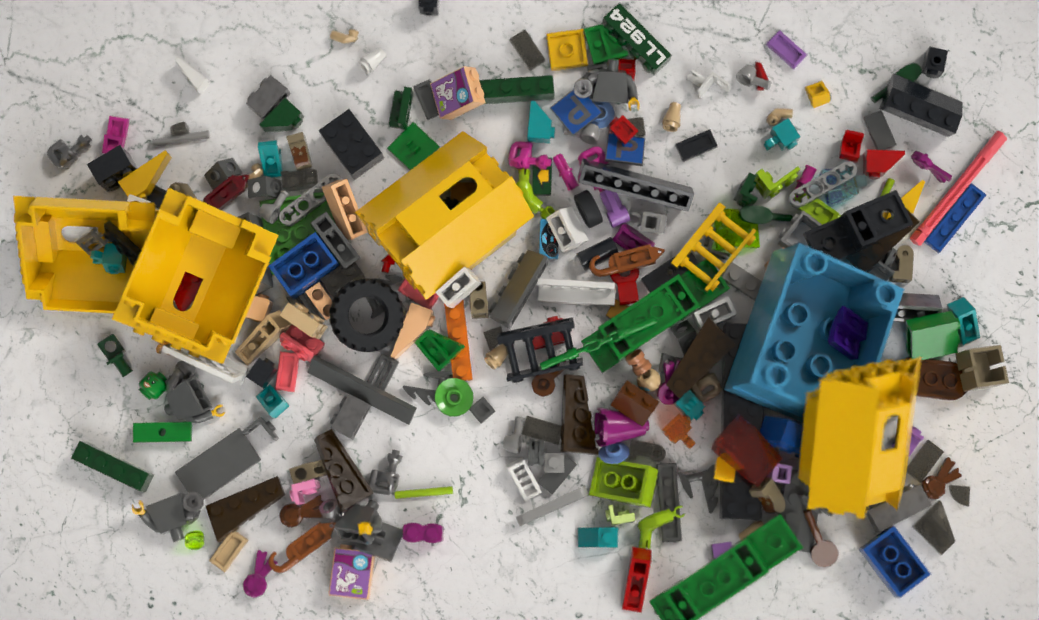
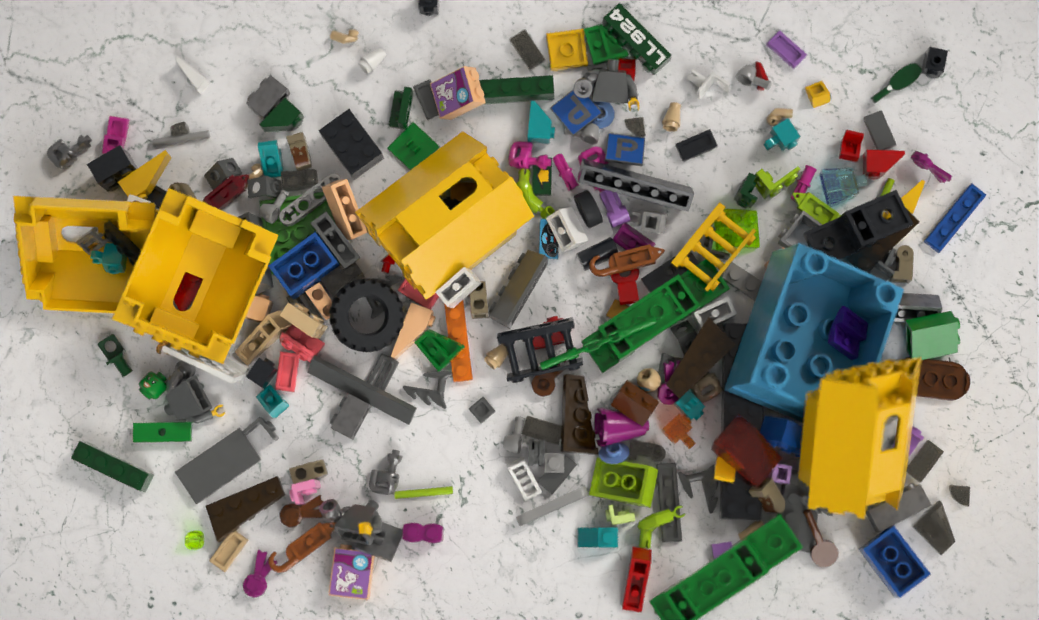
(171, 513): dark grey torso -> none
(342, 472): dark brown wing -> none
(459, 388): bright green dish -> none
(491, 337): clear smoke tile -> none
(576, 292): white fence -> none
(623, 129): red bracket -> none
(638, 362): nougat wheel -> none
(760, 215): dark green piece -> none
(822, 184): light grey beam -> none
(922, 106): black slope -> none
(935, 485): reddish brown piece -> none
(958, 188): coral piece -> none
(968, 320): teal slope -> none
(976, 368): dark tan piece -> none

